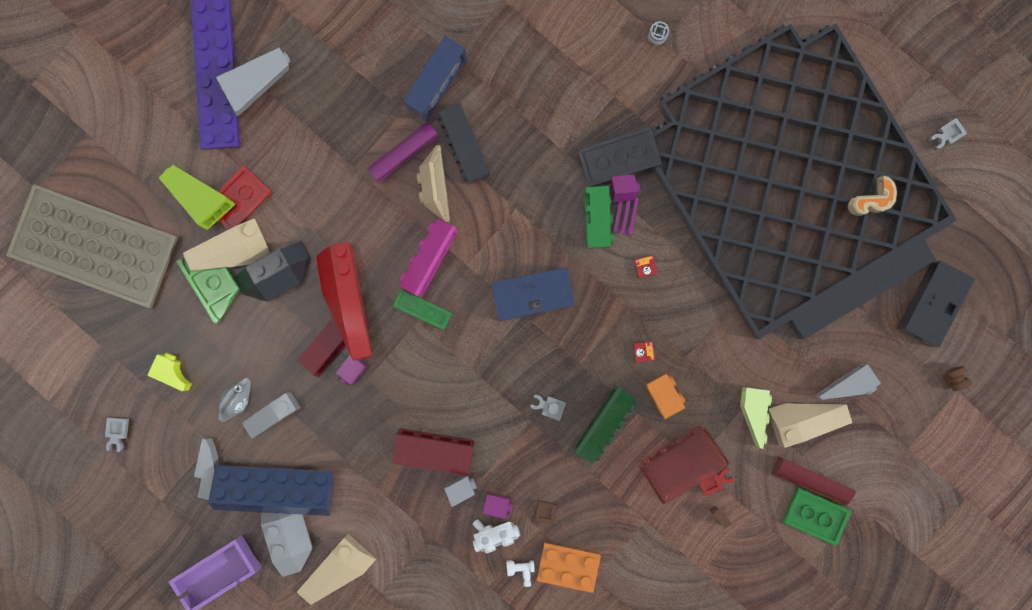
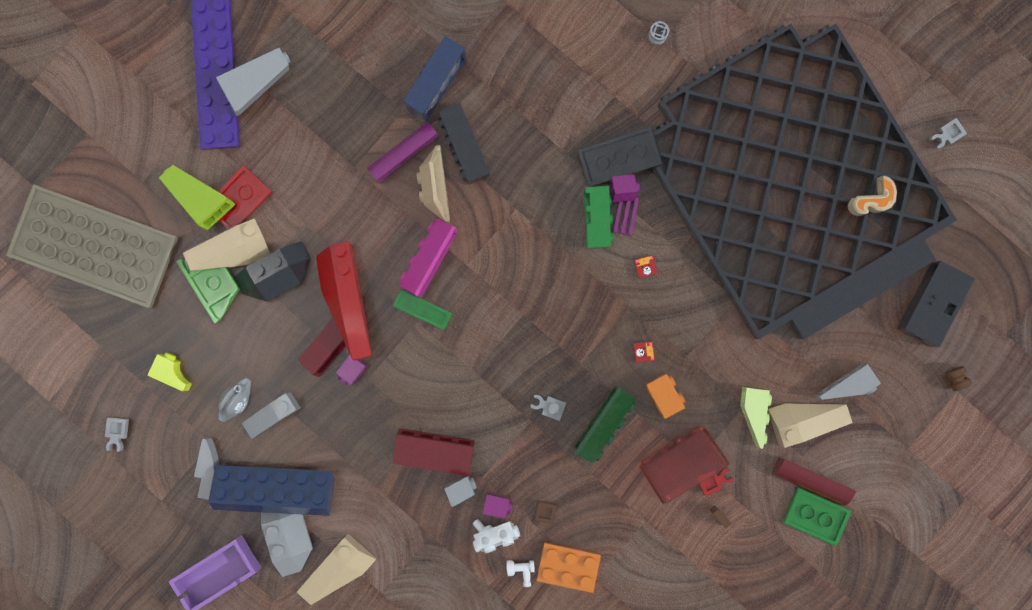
(532, 294): dark blue brick -> none

